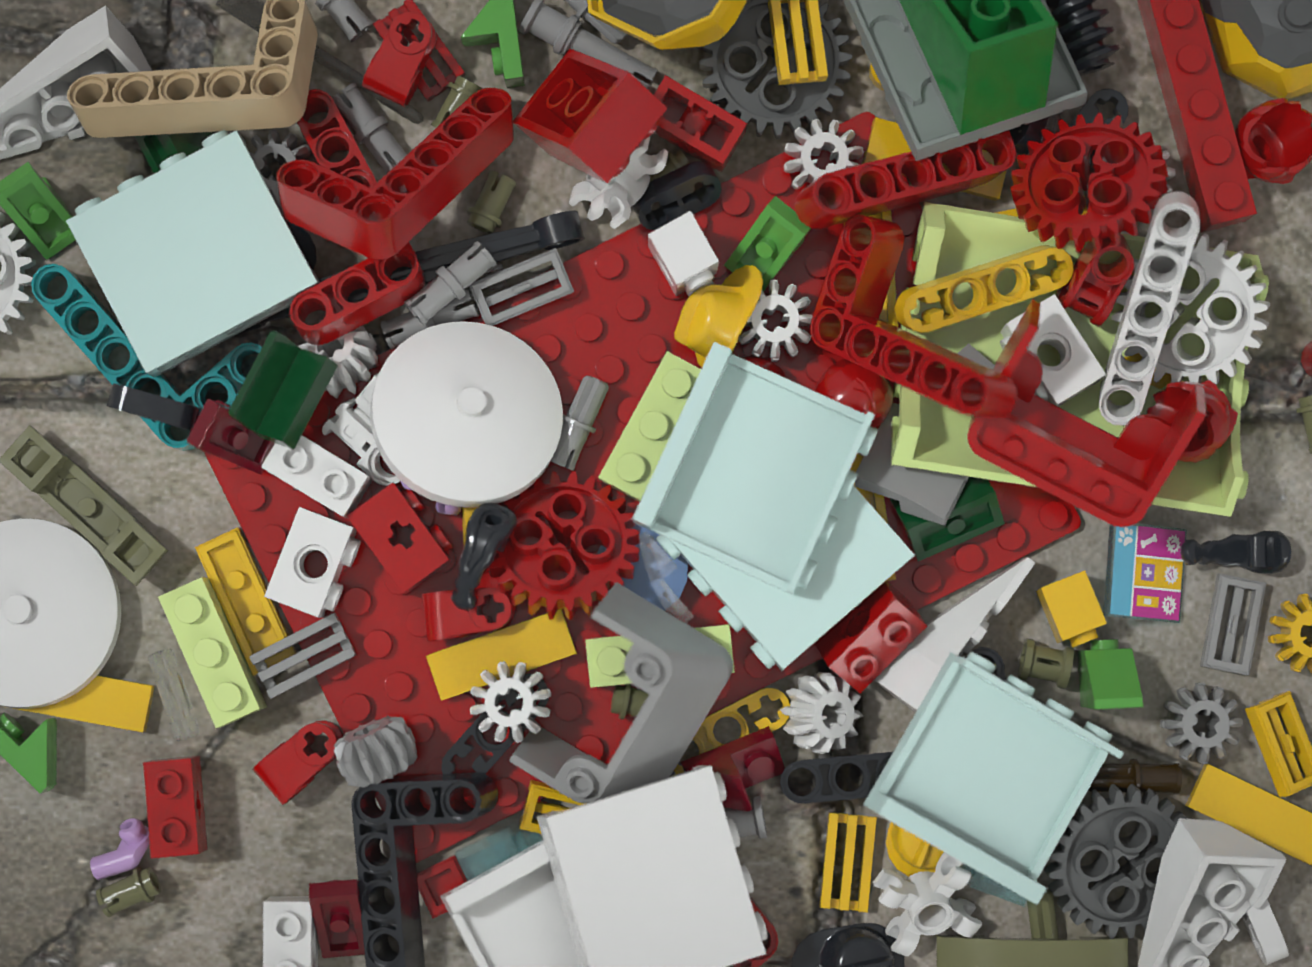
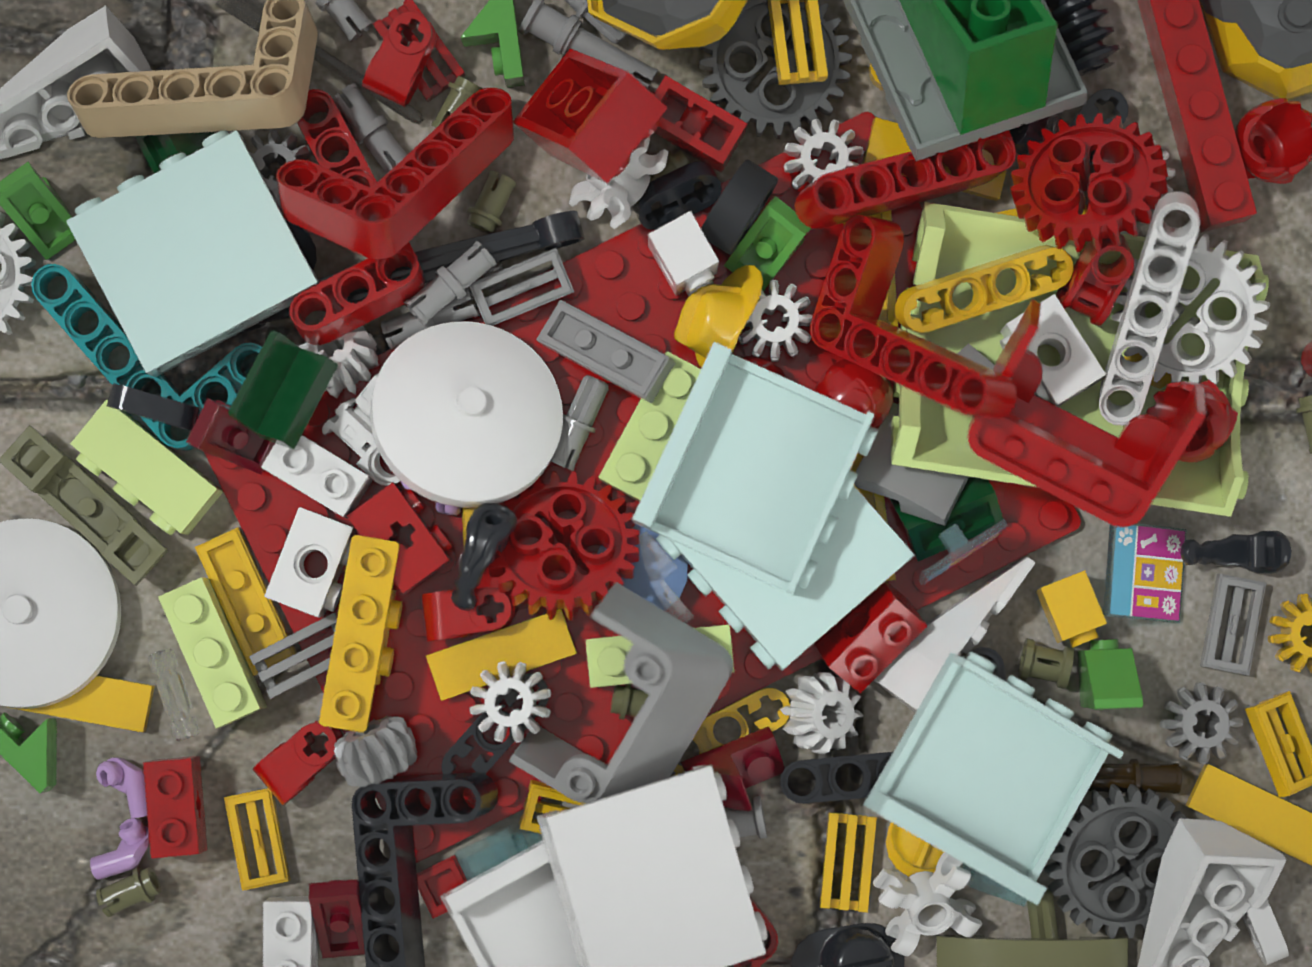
(127, 779): none -> lavender arm
(145, 470): none -> yellowish green brick
(265, 878): none -> yellow tile
(362, 634): none -> yellow bracket
(606, 351): none -> light grey tile
(738, 206): none -> black tyre
(959, 548): none -> clear light blue piece

